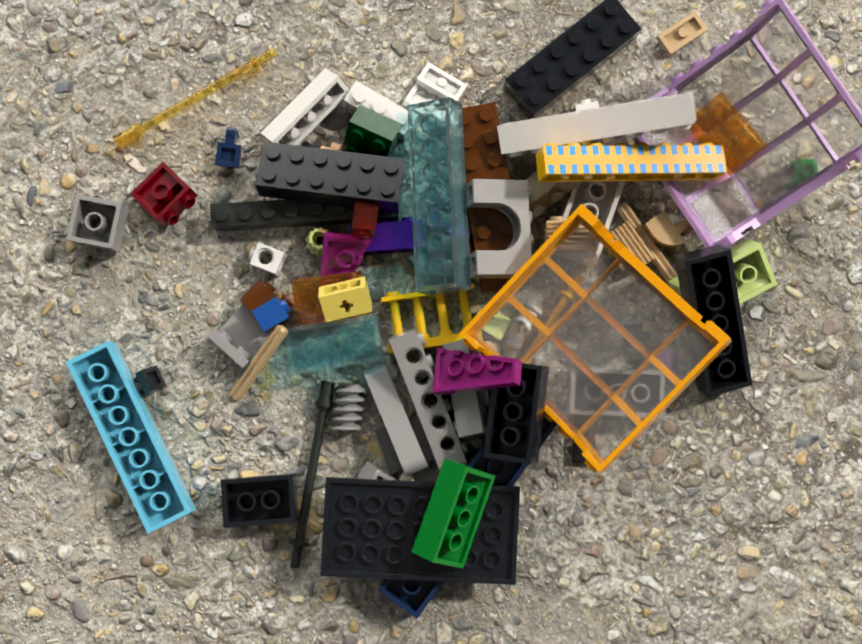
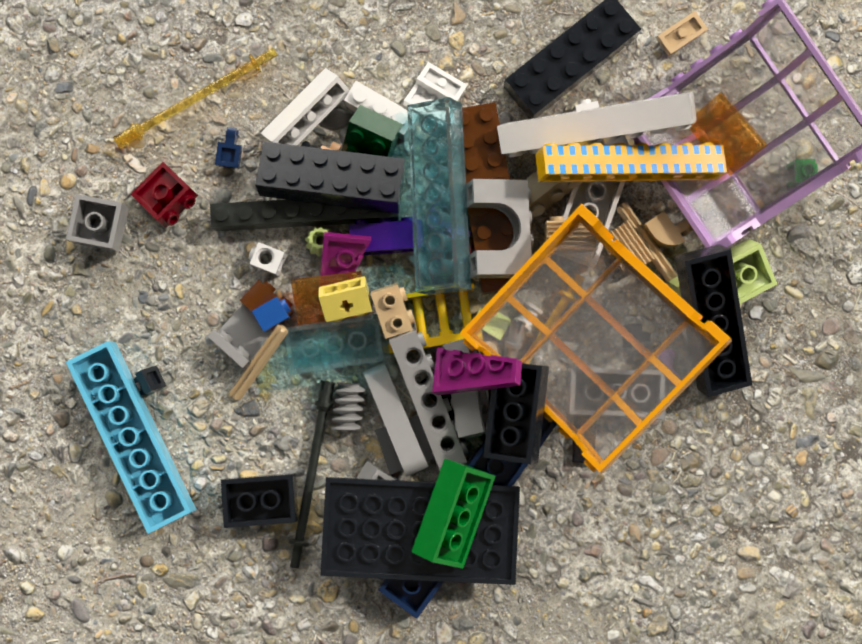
(364, 220): clear red brick -> none
(392, 310): none -> tan brick

